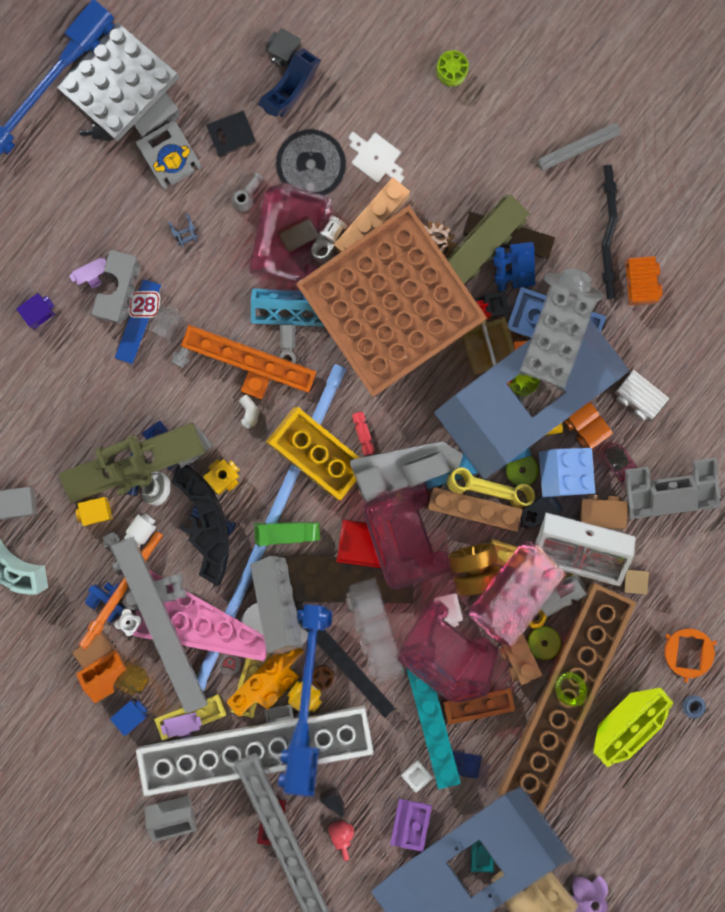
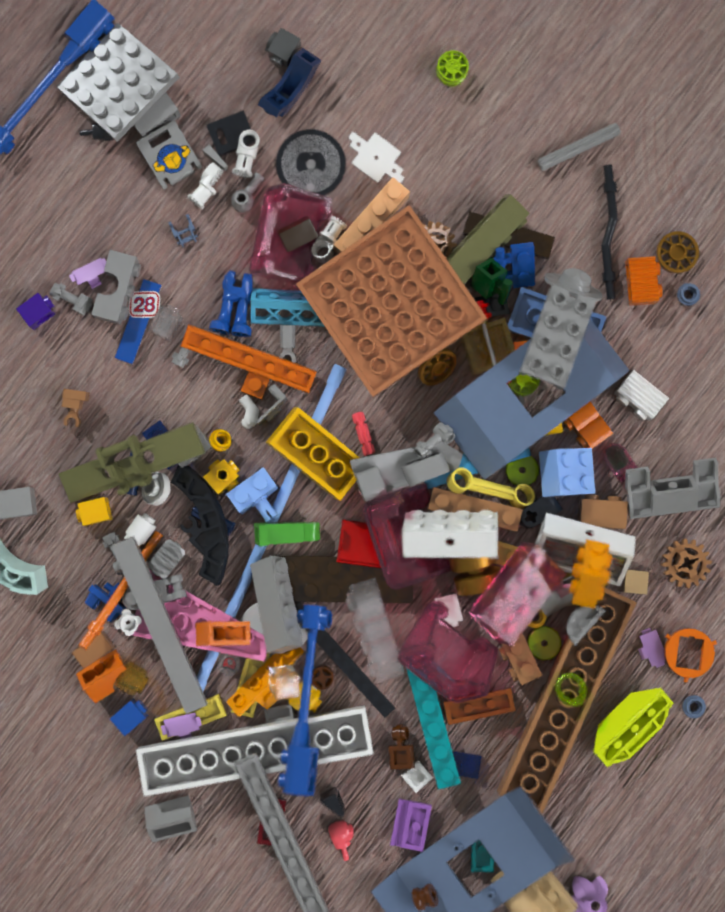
(74, 400): none -> medium nougat piece
(81, 304): none -> light grey bar
(166, 559): none -> light grey gear
(205, 190): none -> white connector
(210, 153): none -> light grey piece
(222, 633): none -> orange arch
(224, 436): none -> yellow plate
(230, 295): none -> blue piece
(246, 153): none -> white connector
(254, 493): none -> light blue brick
(275, 409): none -> light grey piece
(283, 682): none -> clear brick
(401, 755): none -> reddish brown plate
(424, 897): none -> reddish brown wheel
(437, 368): none -> pearl gold wheel
(442, 433): none -> light grey bar
(450, 534): none -> white brick
(490, 279): none -> dark green brick
(581, 621): none -> light grey plate
(590, 573): none -> light orange brick
(652, 648): none -> lavender piece
(677, 252): none -> pearl gold wheel
(690, 572): none -> medium nougat gear
(693, 289): none -> sand blue plate

